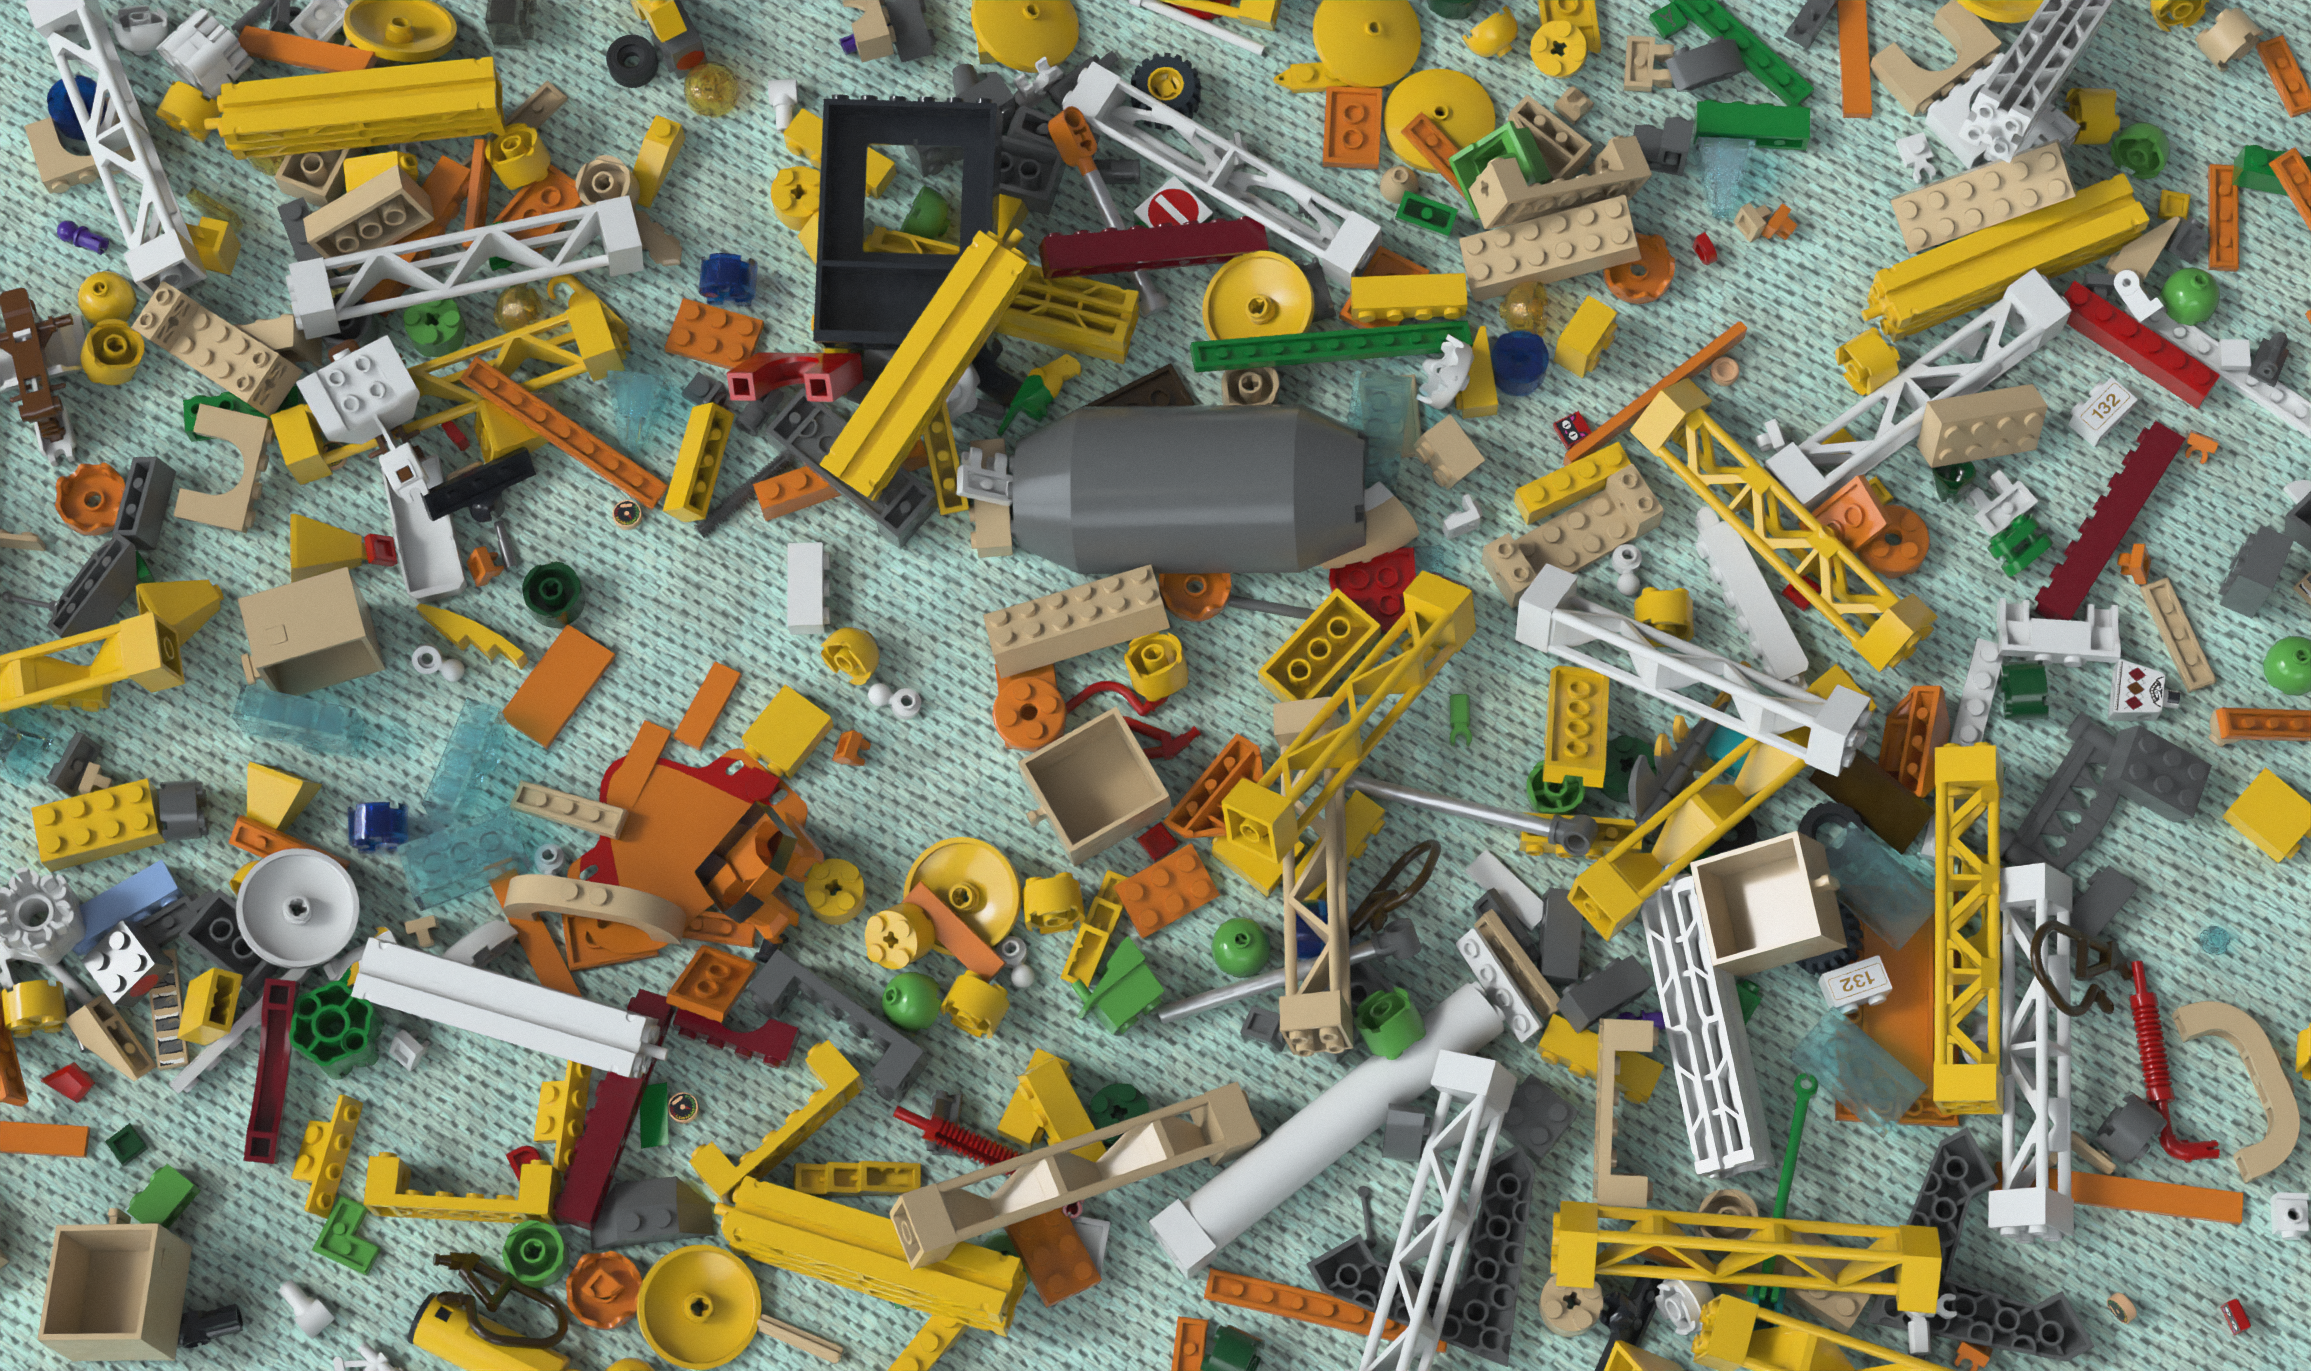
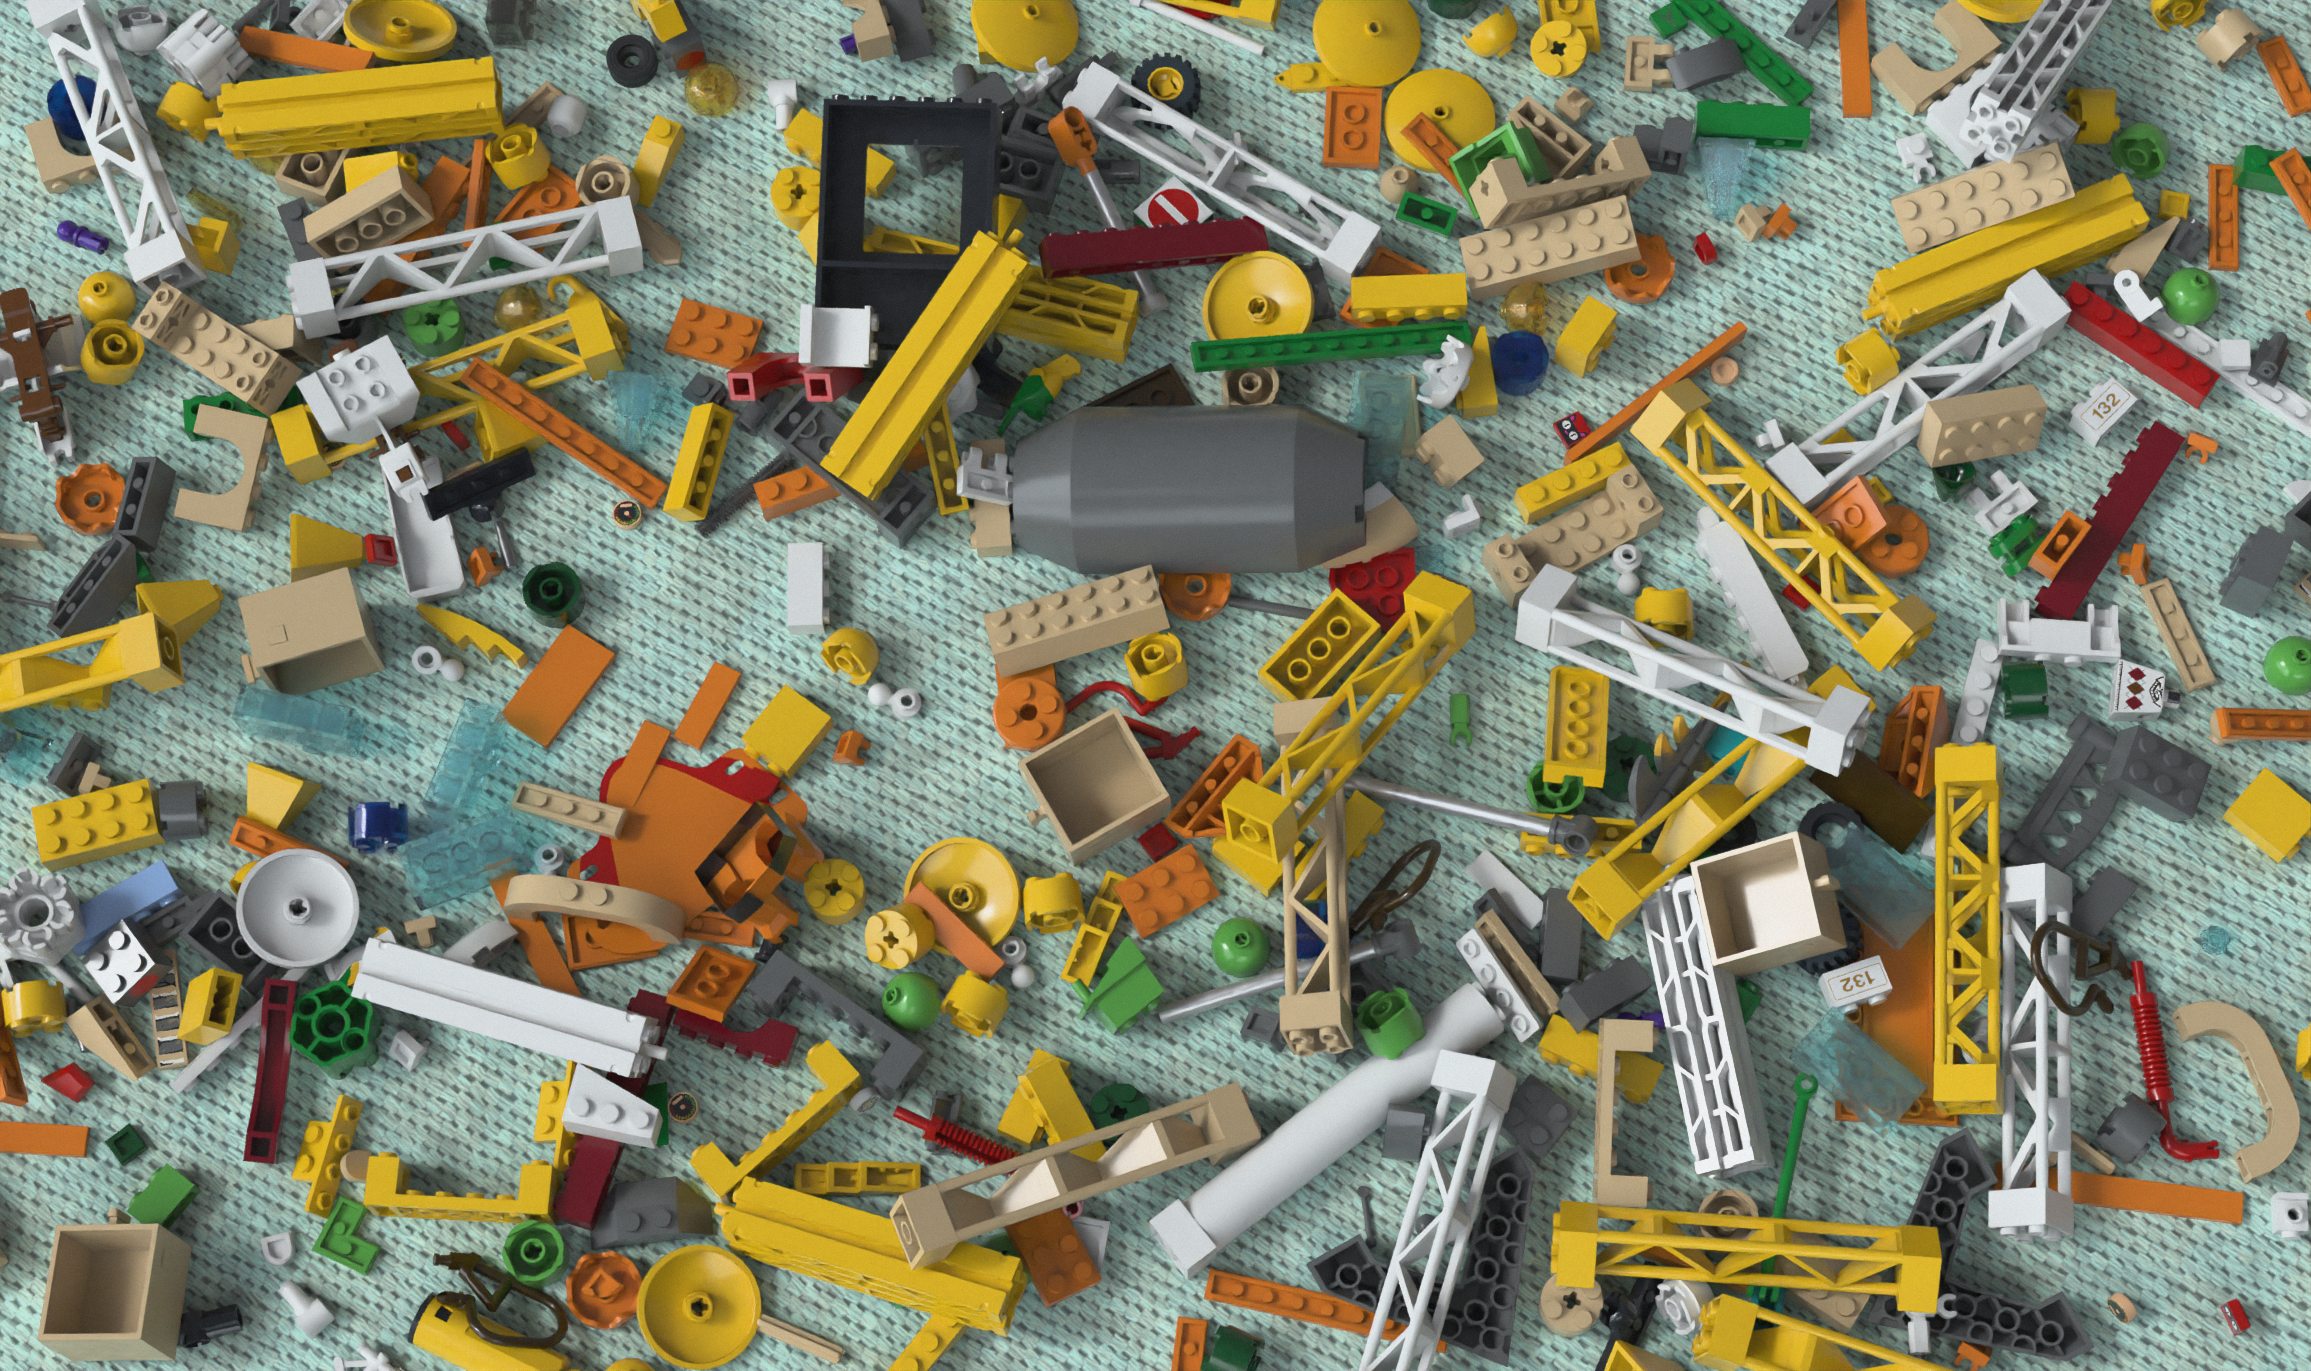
(279, 1248): none -> white tile
(355, 1165): none -> tan tile
(521, 1156): red tile -> none
(567, 115): none -> white head
(609, 1112): none -> white wedge
(728, 279): clear blue brick -> none
(837, 337): none -> white panel
(864, 1100): none -> white tile
(927, 215): bright green cylinder -> none
(2059, 545): none -> orange brick

